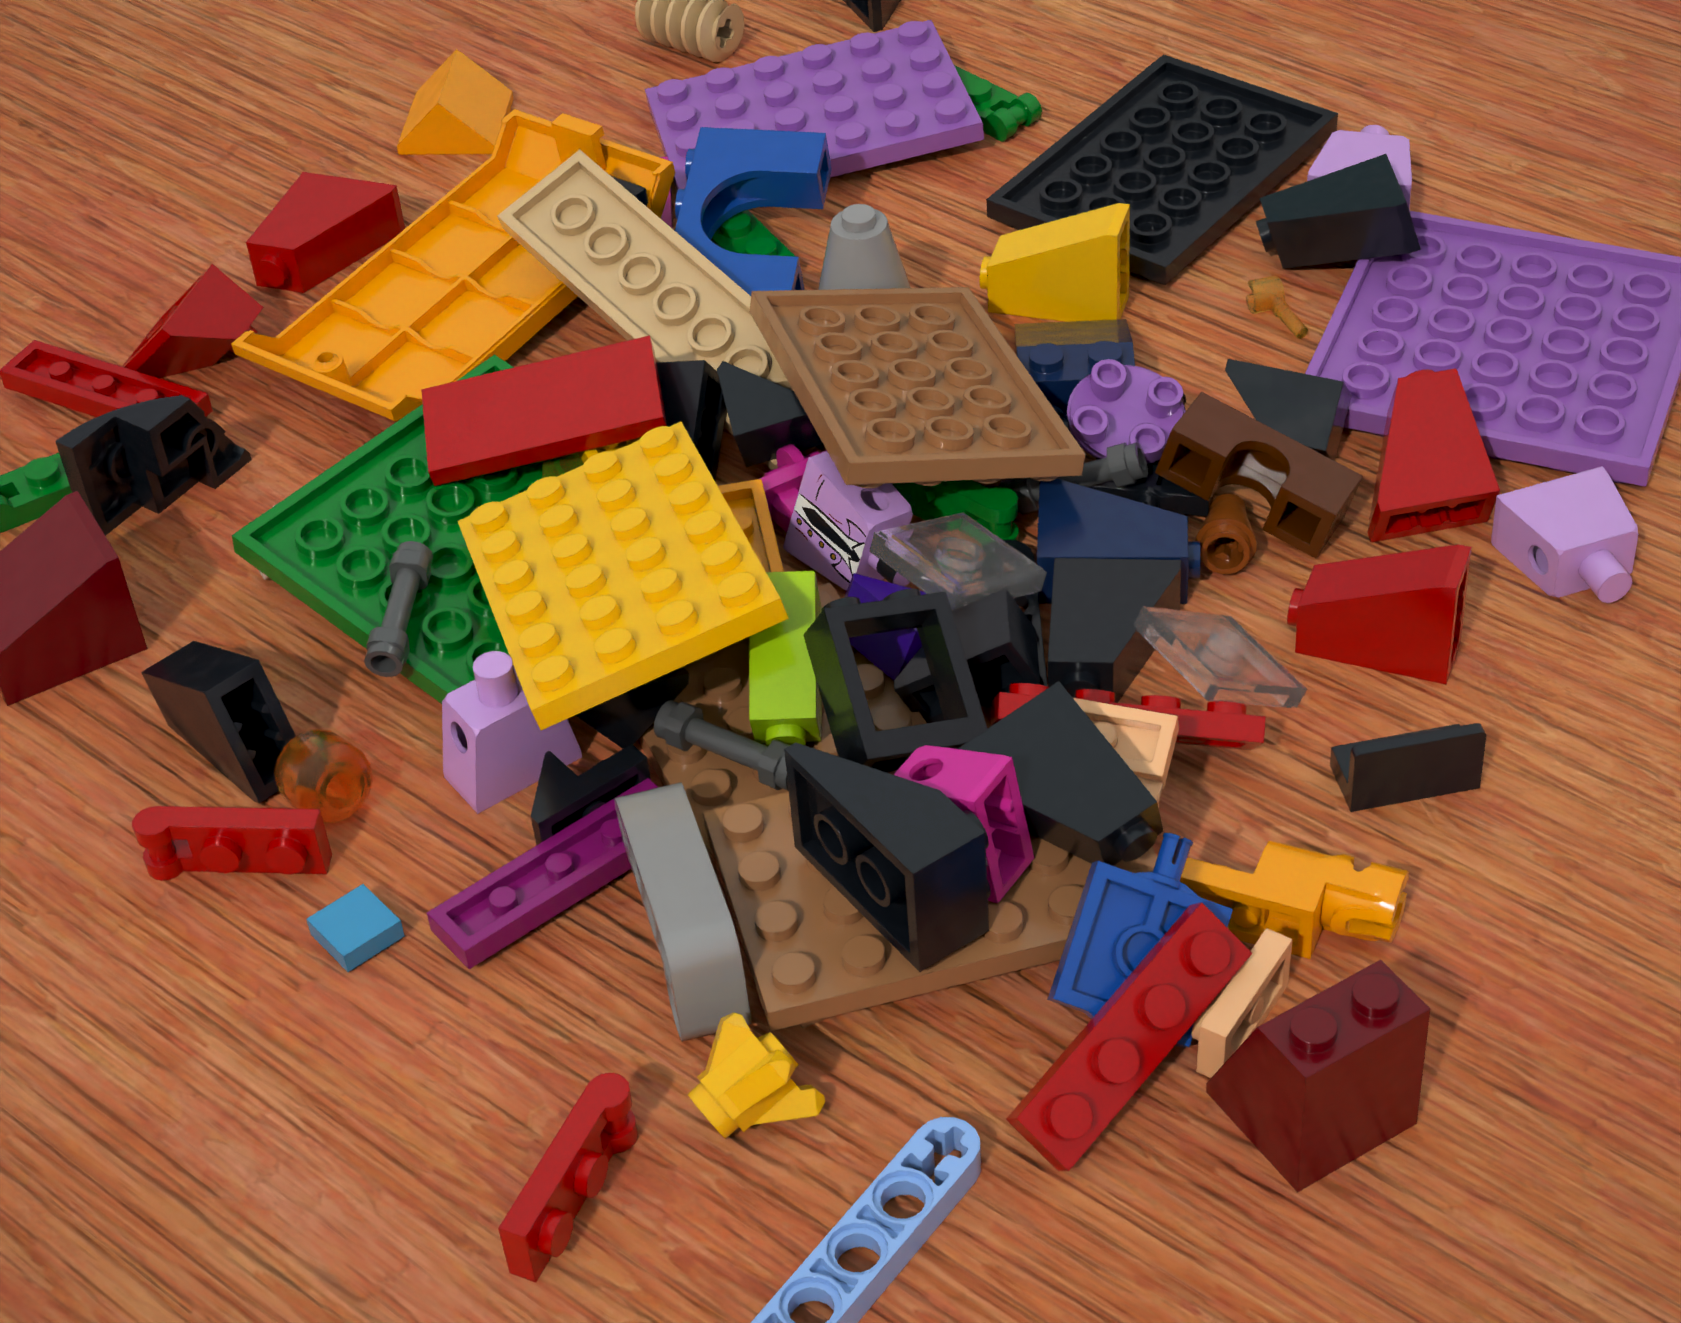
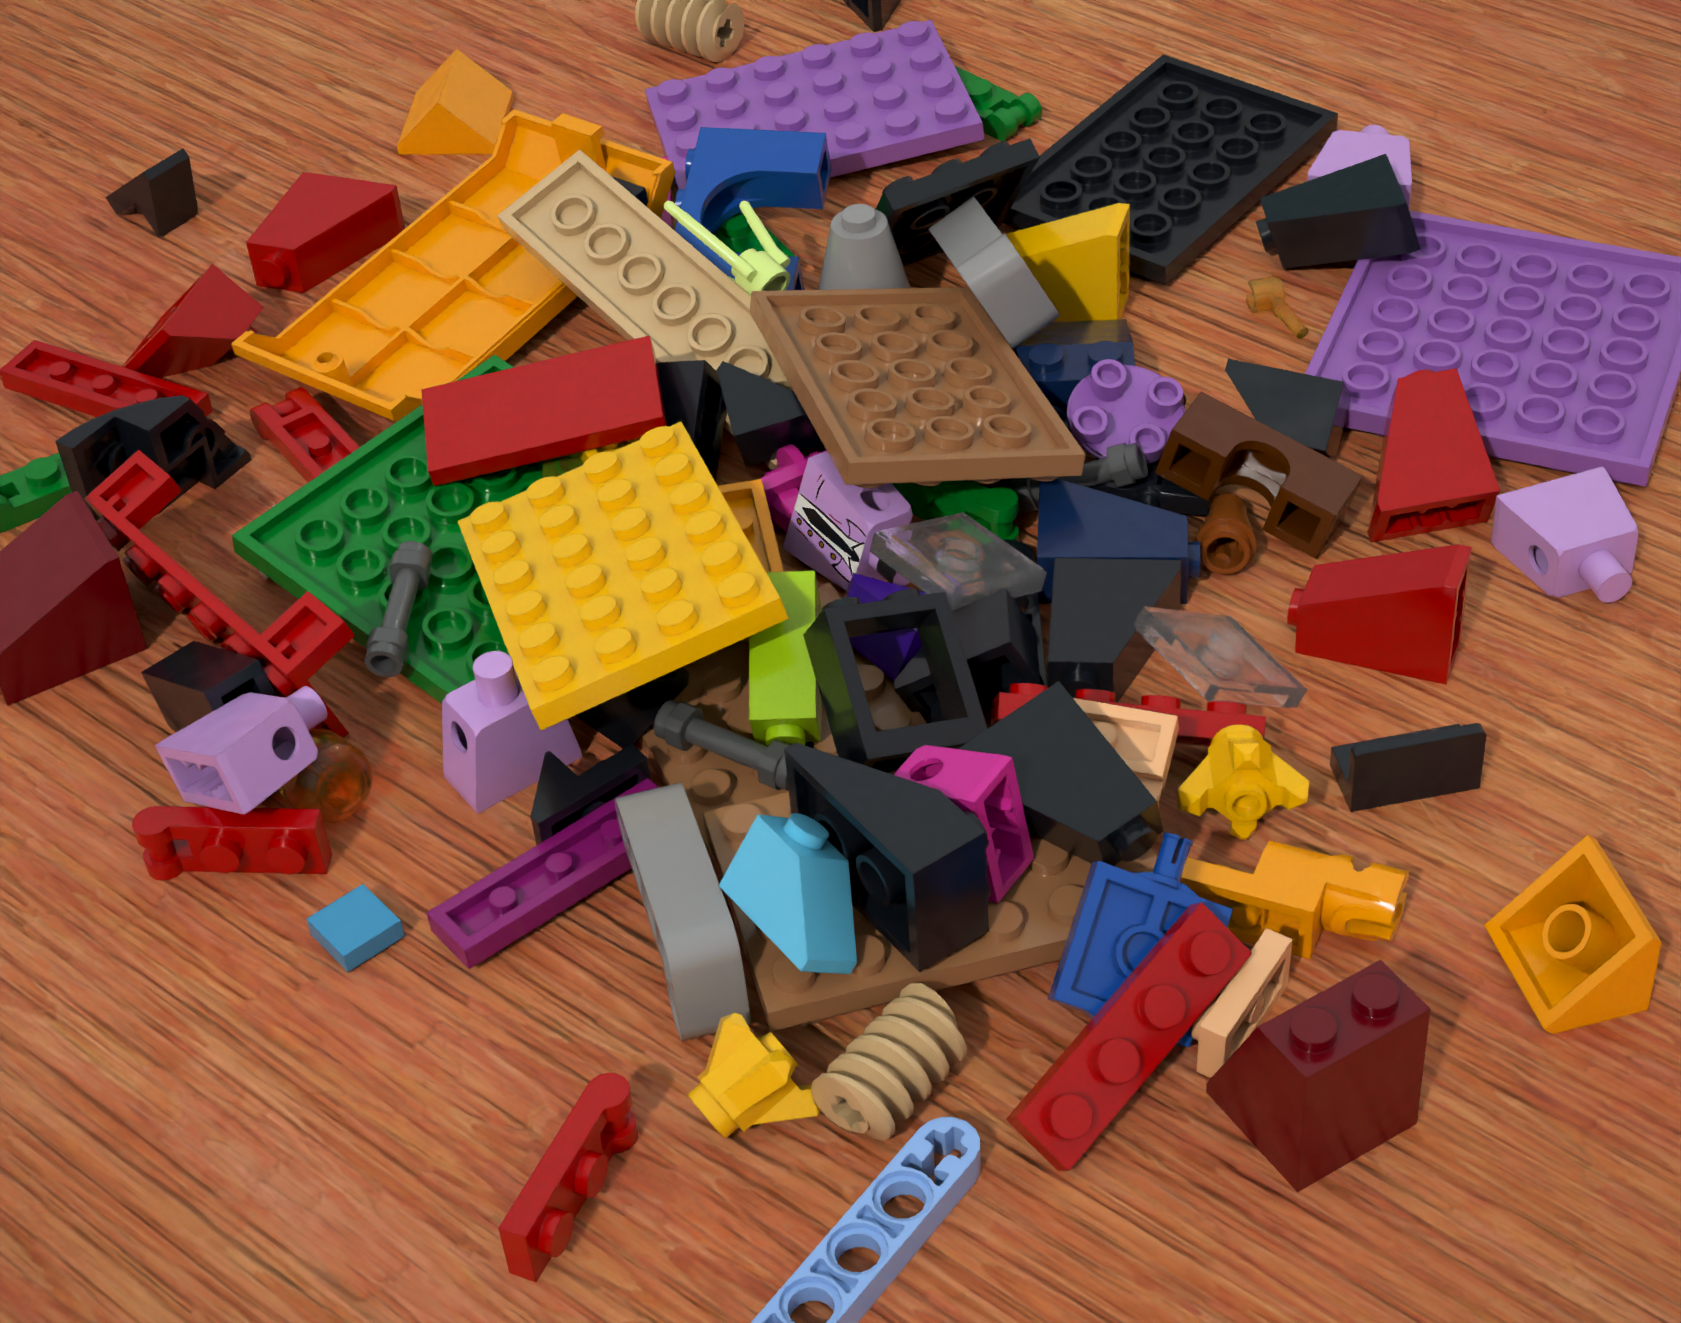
(161, 193): none -> black slope
(244, 749): none -> lavender torso
(288, 649): none -> red bracket
(303, 433): none -> red plate
(751, 269): none -> yellowish green plant
(796, 892): none -> medium azure slope
(891, 1064): none -> tan piece
(918, 204): none -> black plate
(994, 272): none -> light grey beam
(1241, 781): none -> yellow rock
(1578, 943): none -> light orange slope

